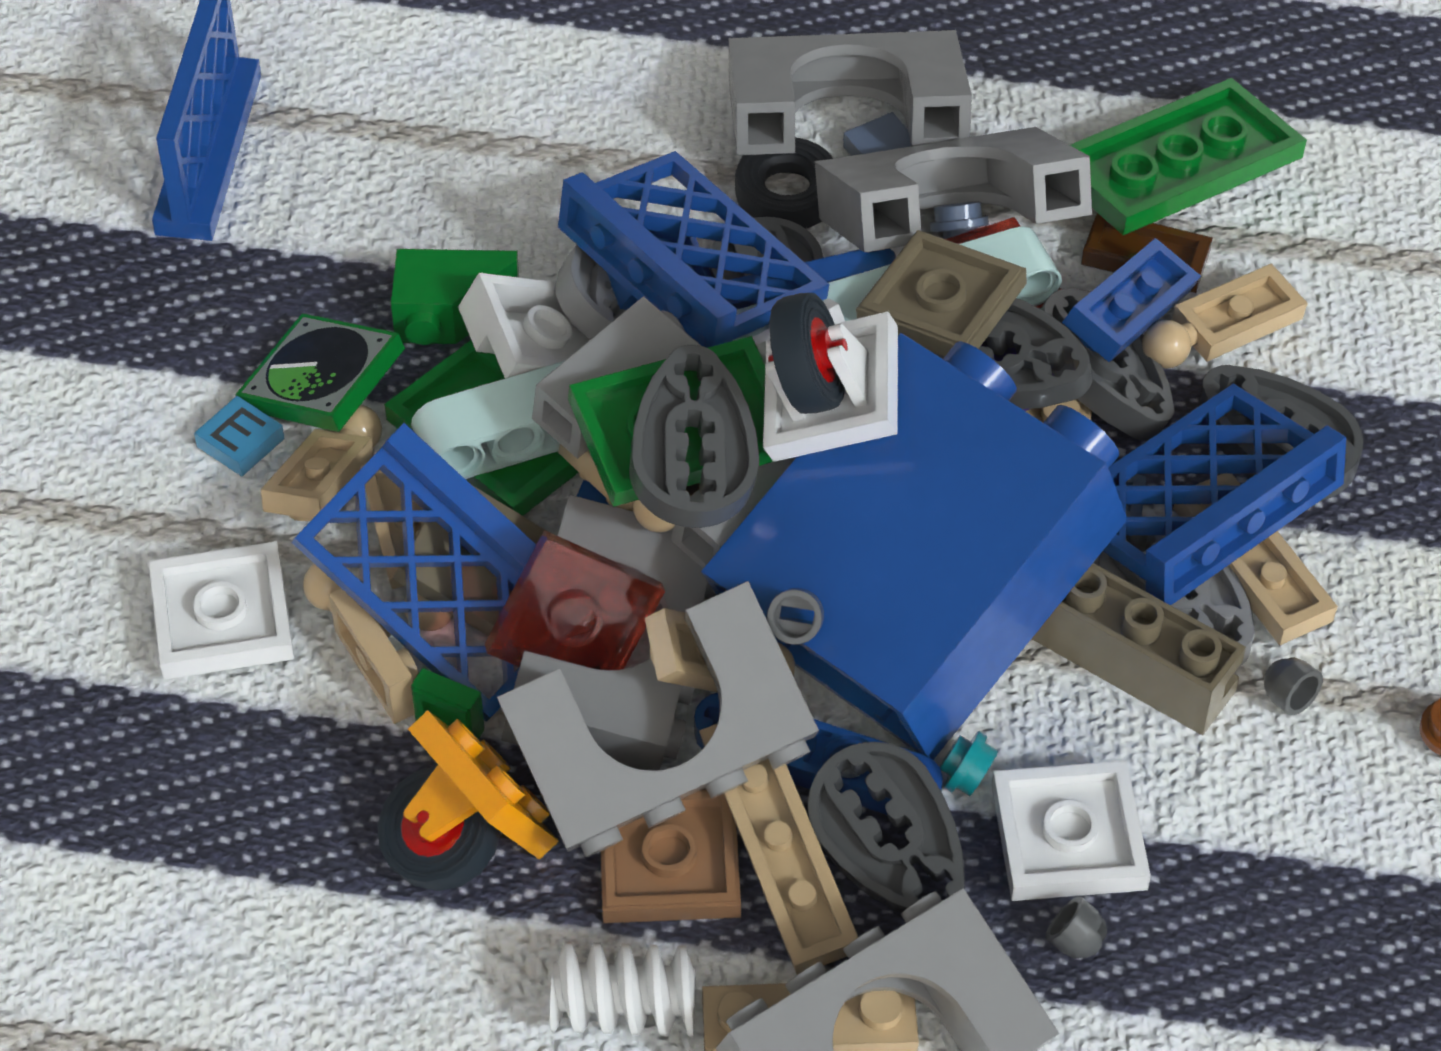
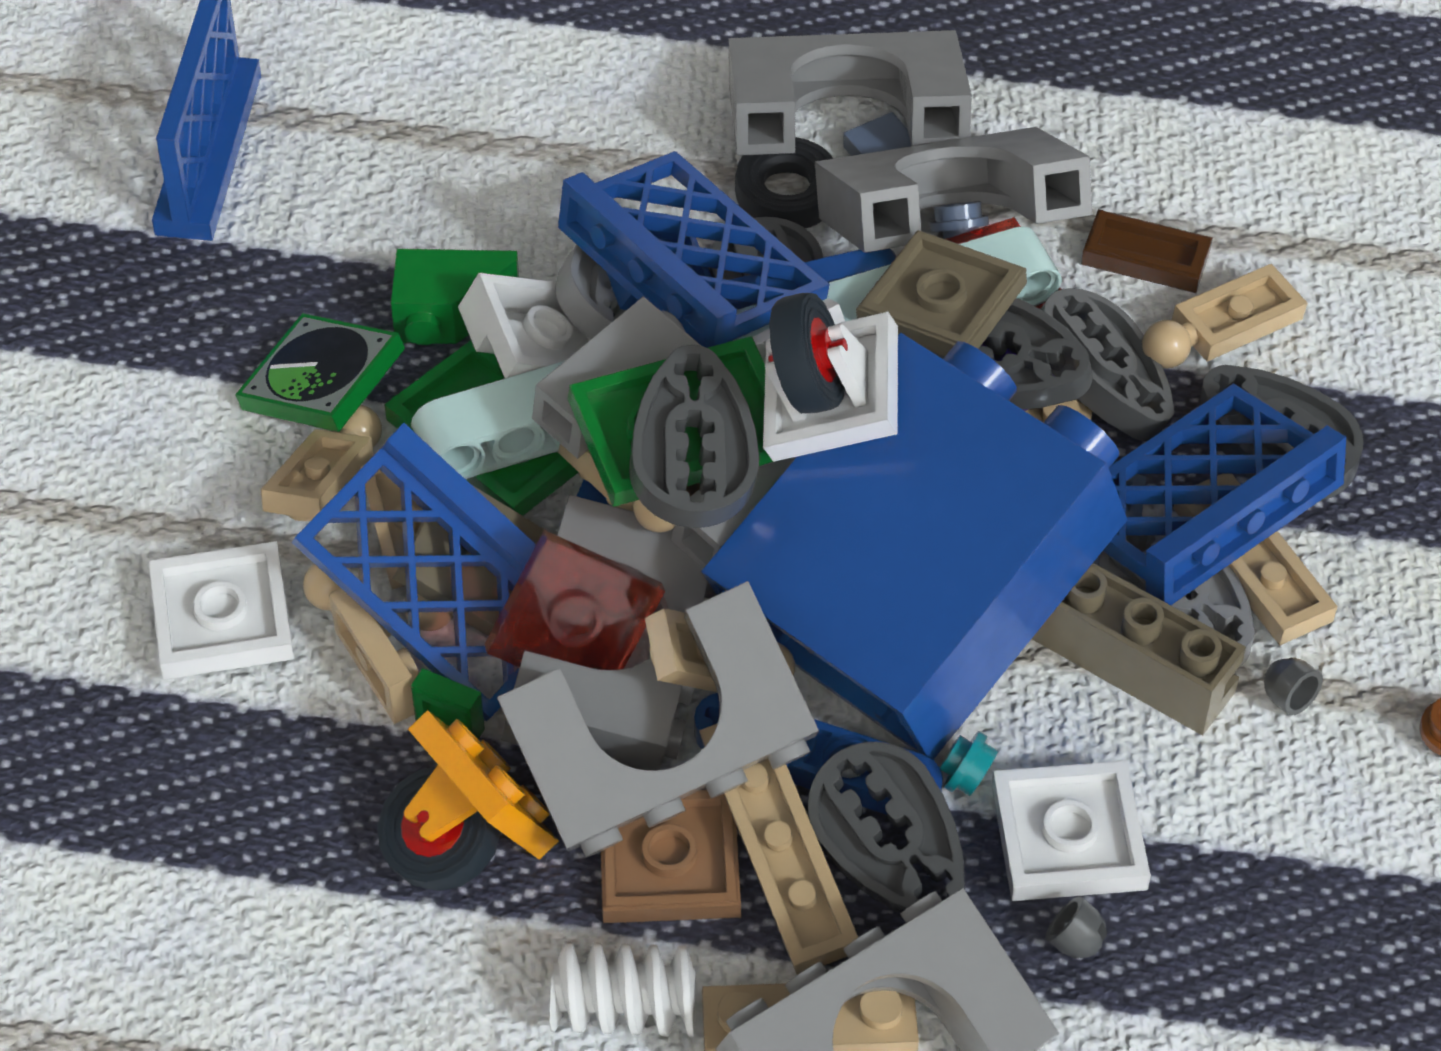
(239, 436): dark azure tile -> none
(795, 630): dark grey hinge -> none
(1131, 300): blue plate -> none
(1185, 154): green plate -> none

